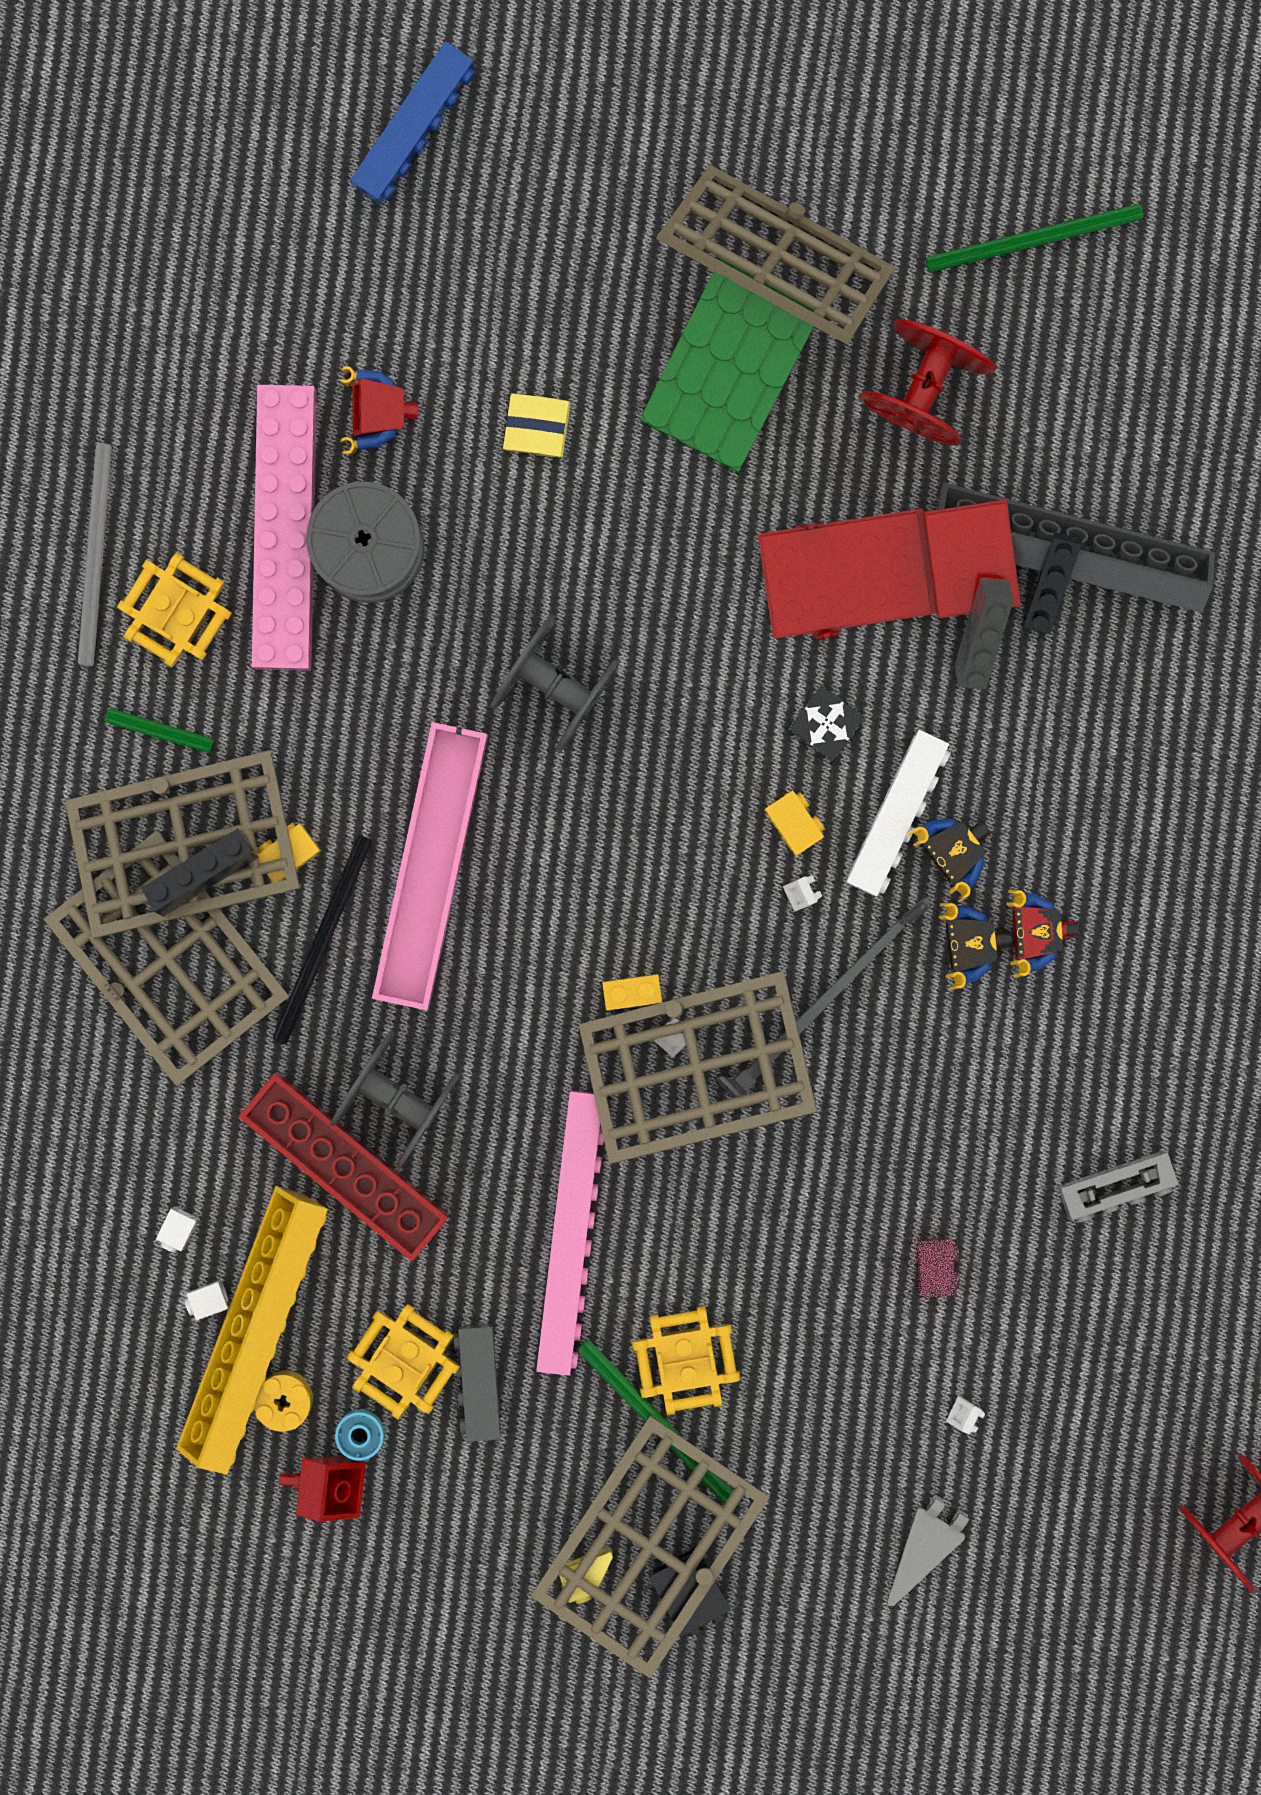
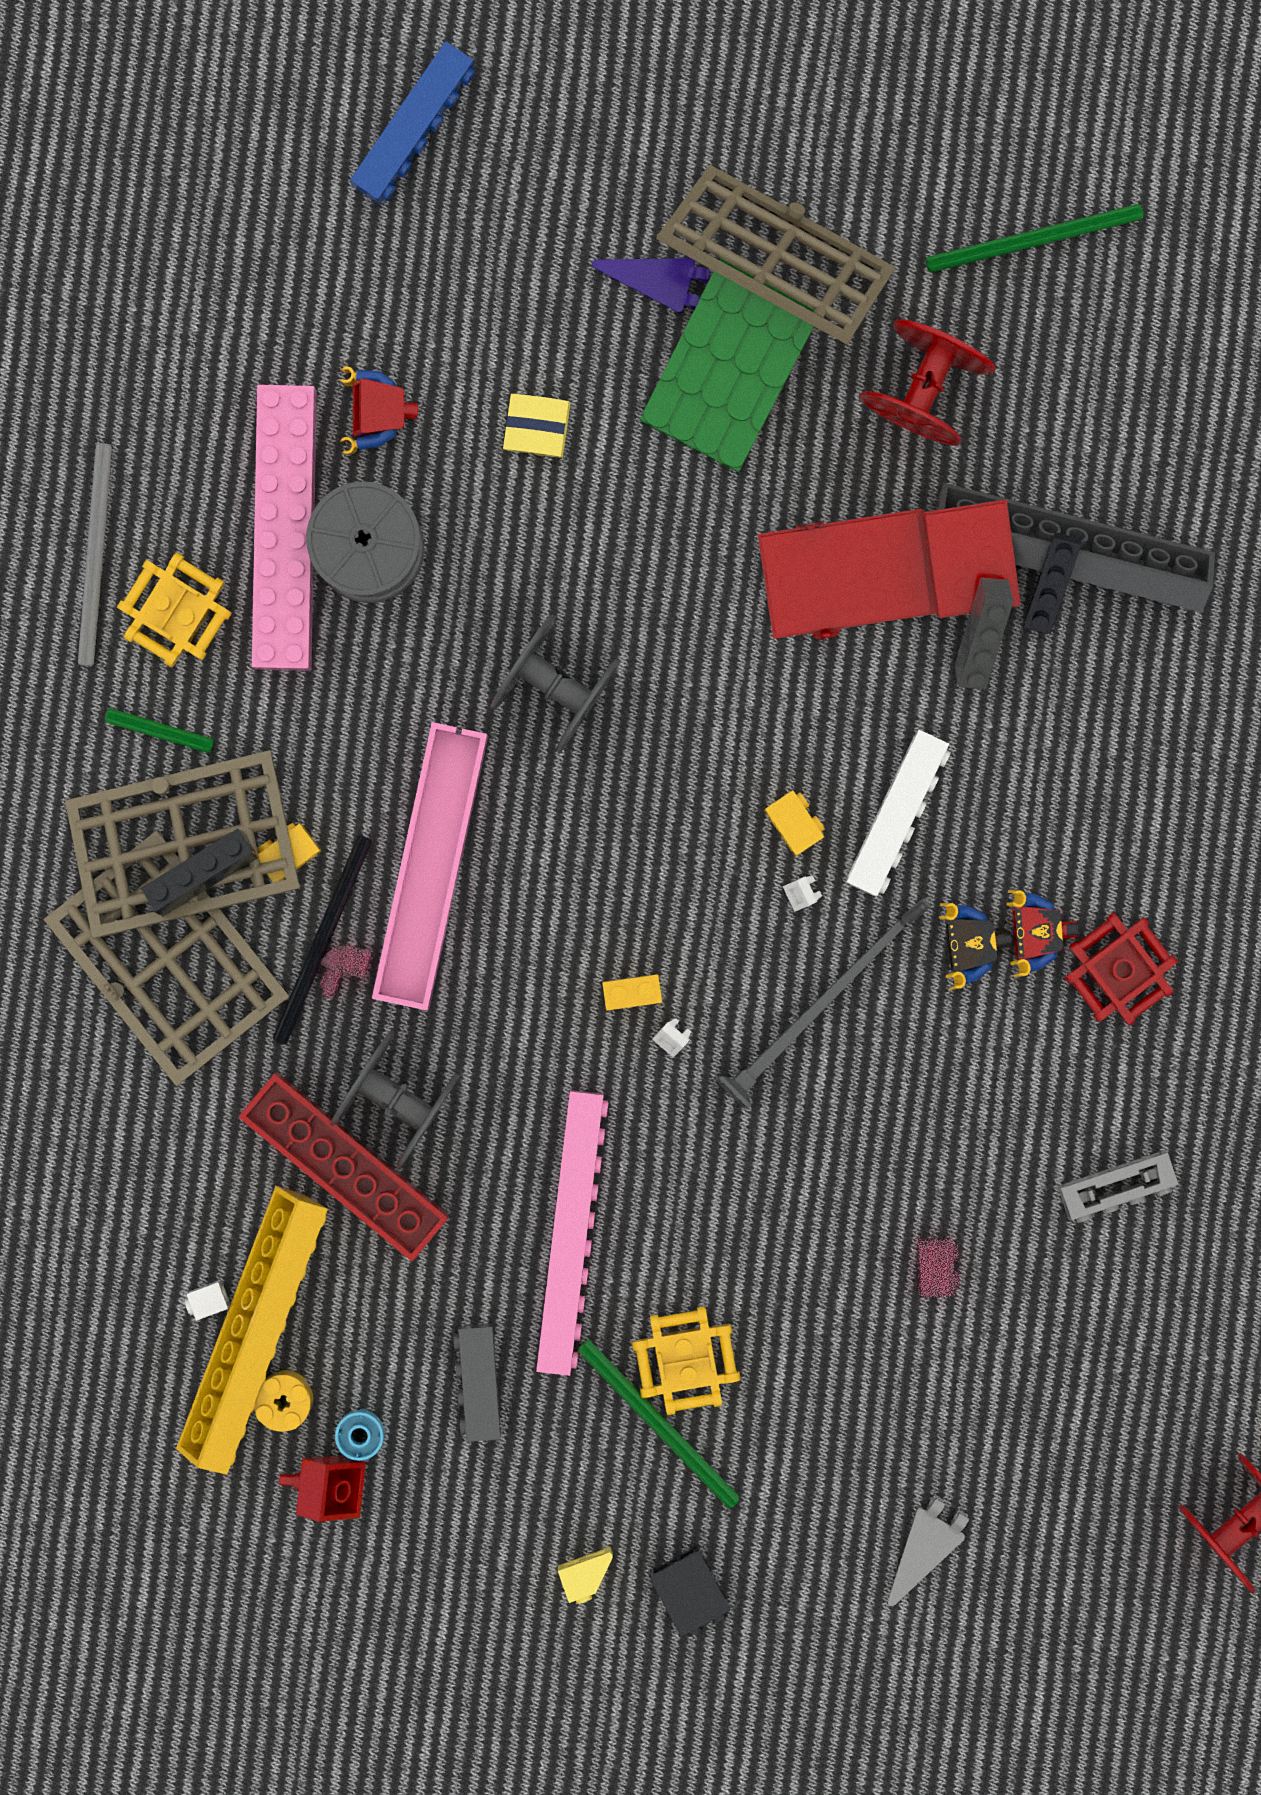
(177, 1230): white brick -> none
(341, 960): none -> clear pink brick
(403, 1361): yellow brick -> none
(650, 1546): dark tan door -> none
(659, 279): none -> dark purple flag
(706, 1110): dark tan door -> none
(826, 723): black tile -> none
(954, 851): torso -> none
(964, 1415): white tile -> none
(1121, 969): none -> red brick

